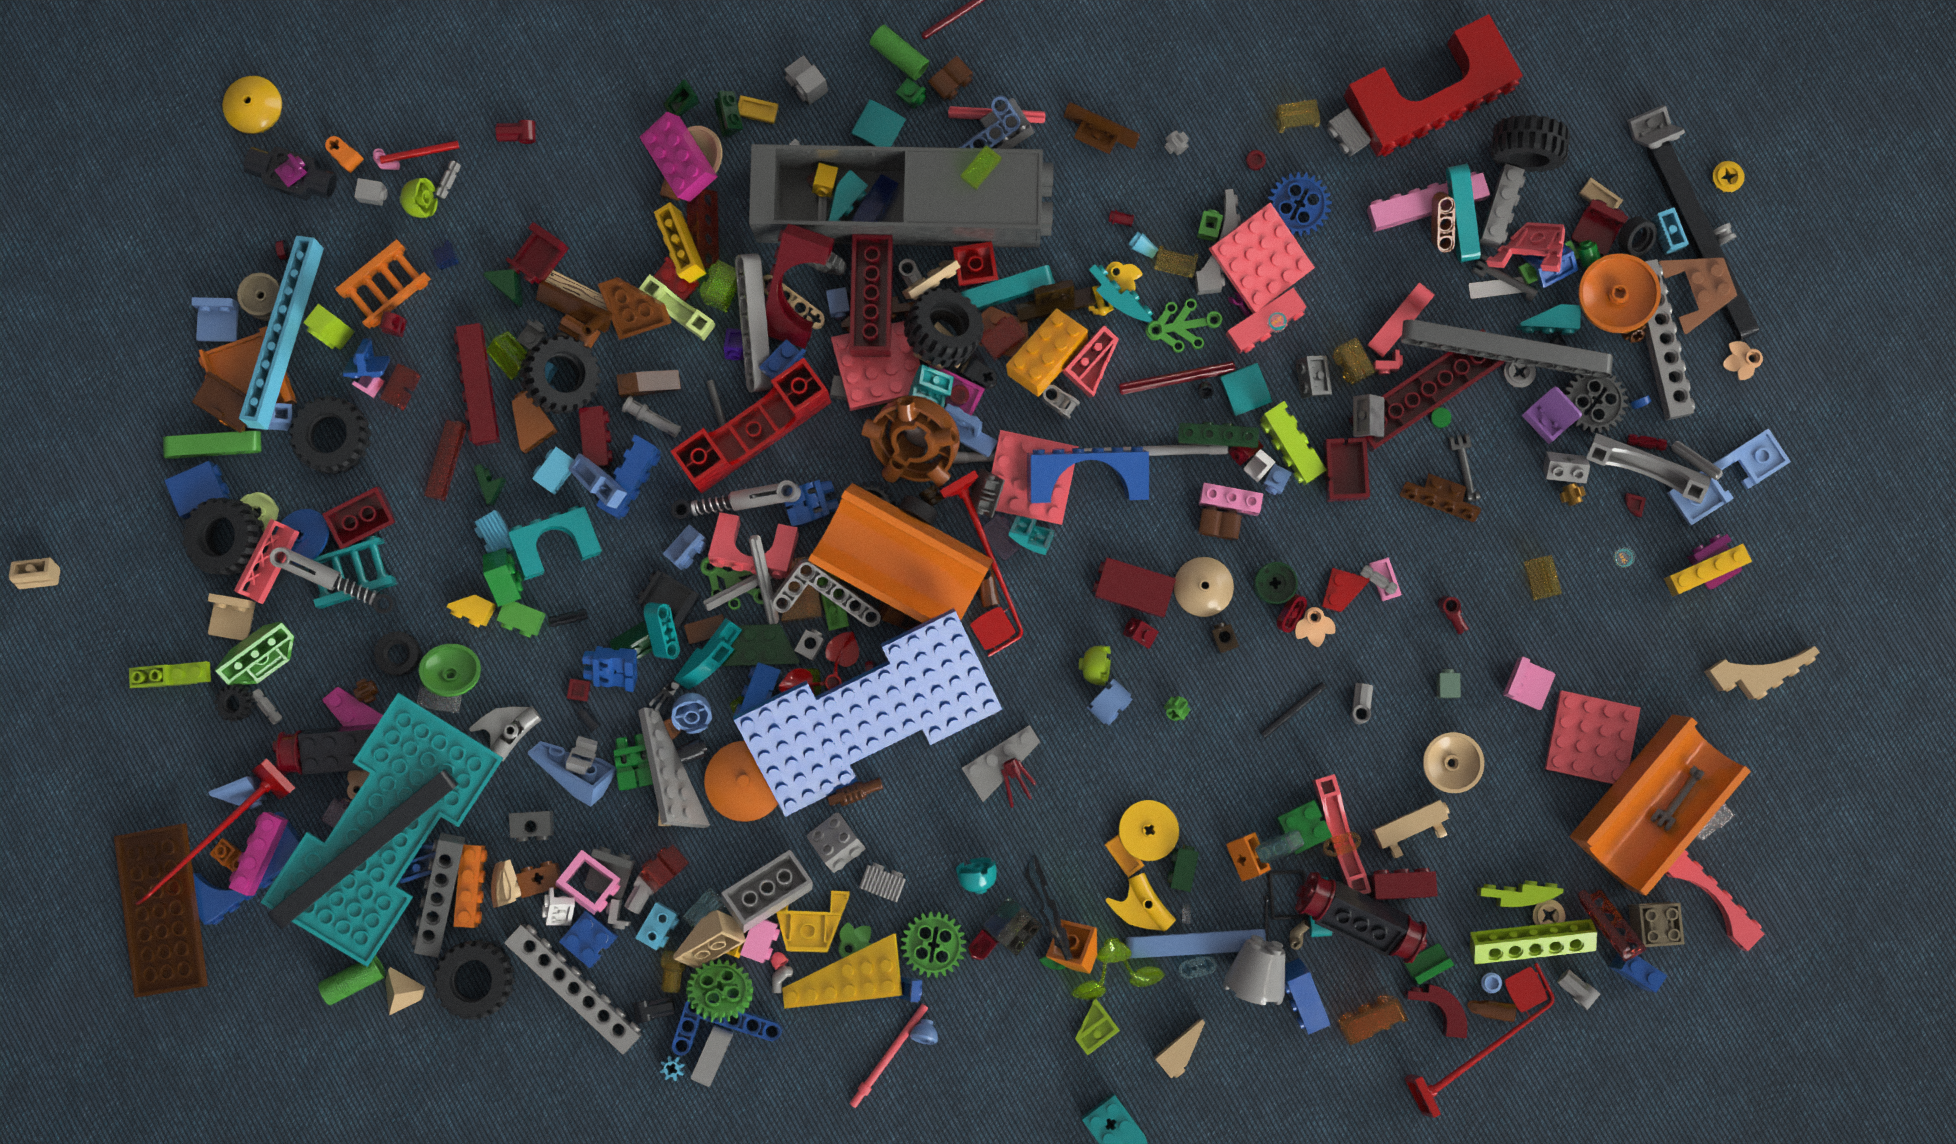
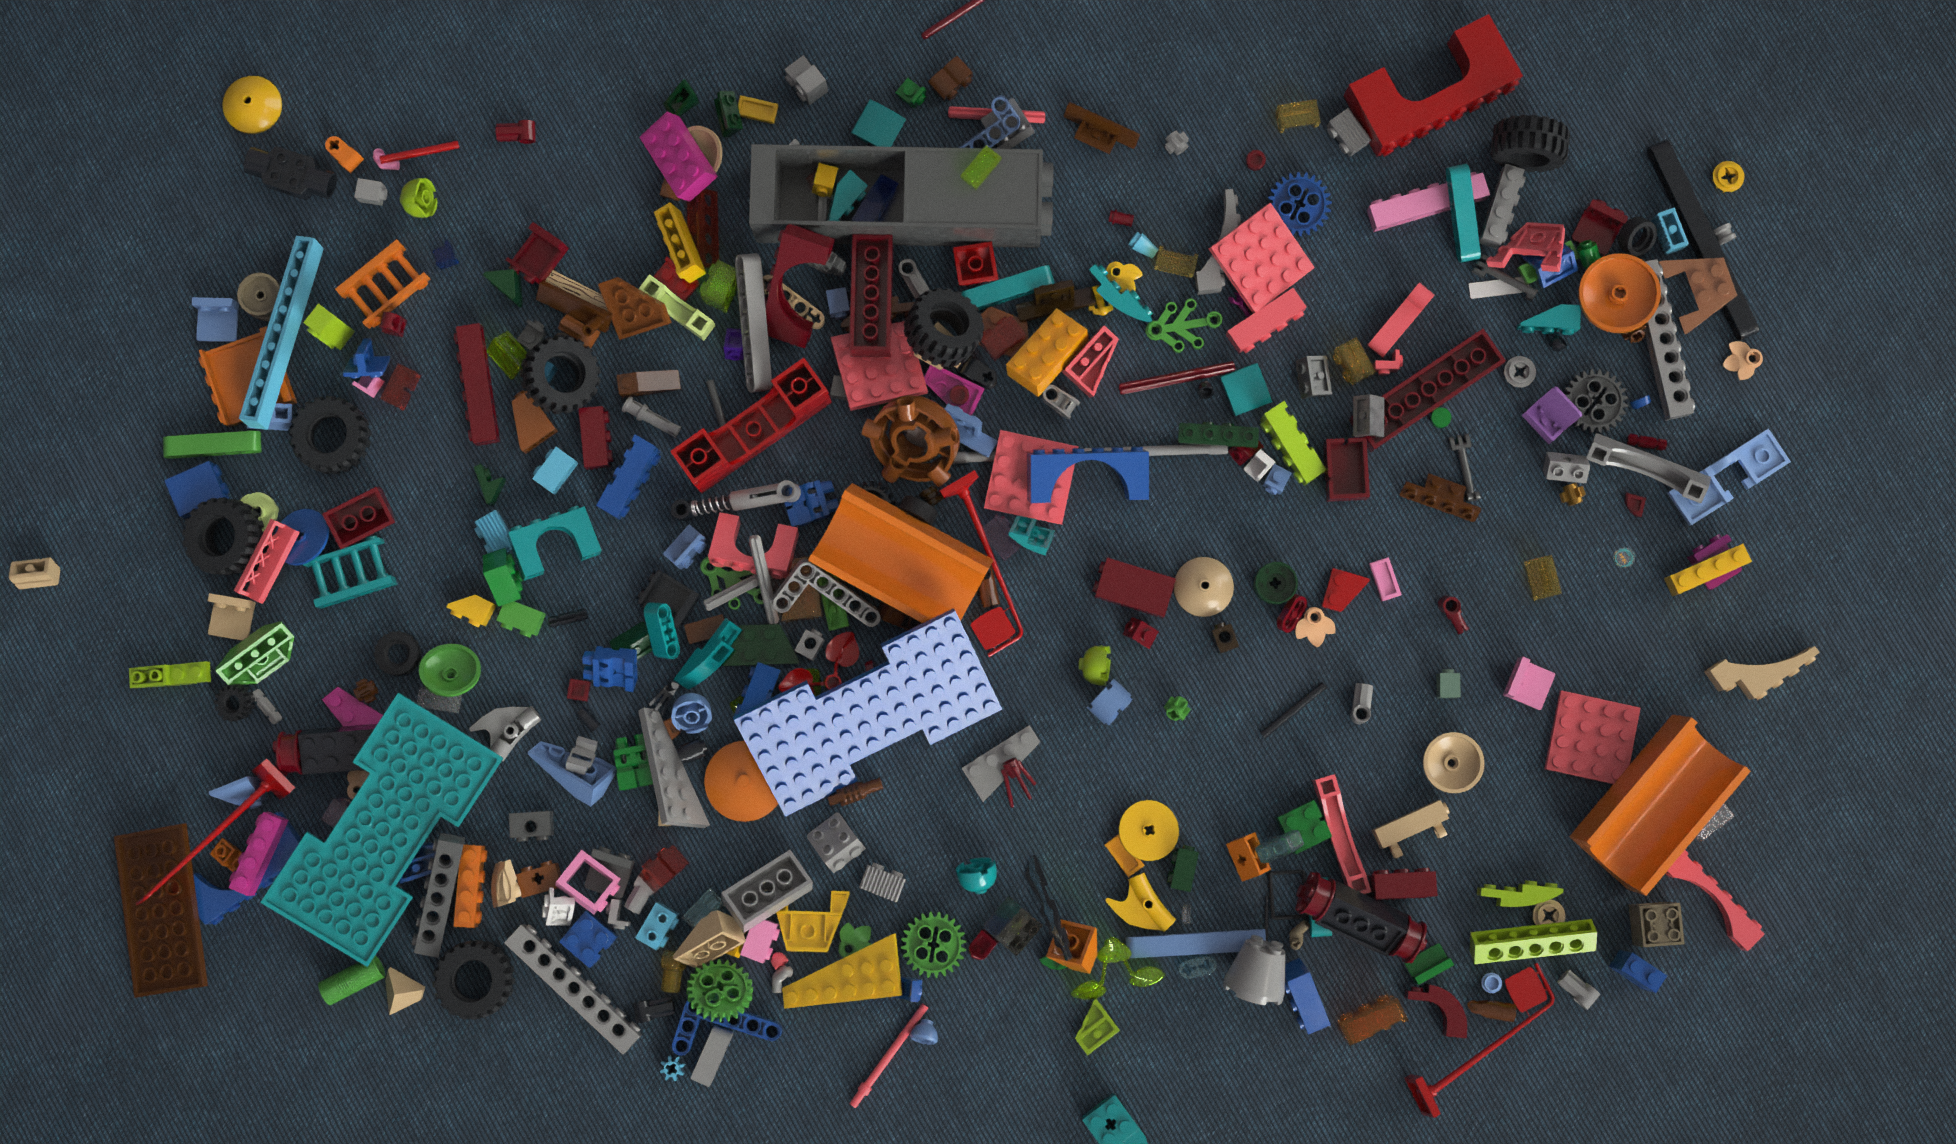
(221, 397): reddish brown door -> none
(282, 250): dark red tile -> none
(291, 170): magenta bracket -> none
(330, 579): piece -> none
(362, 849): black beam -> none
(445, 460): clear red fence -> none
(447, 179): light grey axle -> none
(597, 481): medium blue slope -> none
(781, 359): blue bracket -> none
(899, 52): bright green piece -> none
(931, 385): teal slope -> none
(946, 270): tan wing -> none
(987, 493): dark grey hinge -> none
(1178, 1052): tan slope -> none
(1215, 219): bright green brick -> none
(1219, 524): reddish brown brick -> none
(1231, 499): bright pink brick -> none
(1277, 322): clear tile -> none
(1340, 839): clear orange beam -> none
(1379, 579): light grey axle -> none
(1446, 230): dark orange beam -> none
(1507, 348): dark grey beam -> none
(1595, 191): tan tile -> none
(1608, 927): clear red fence -> none
(1653, 128): light grey bracket -> none
(1667, 814): dark grey hinge -> none
(1697, 460): light grey axle -> none

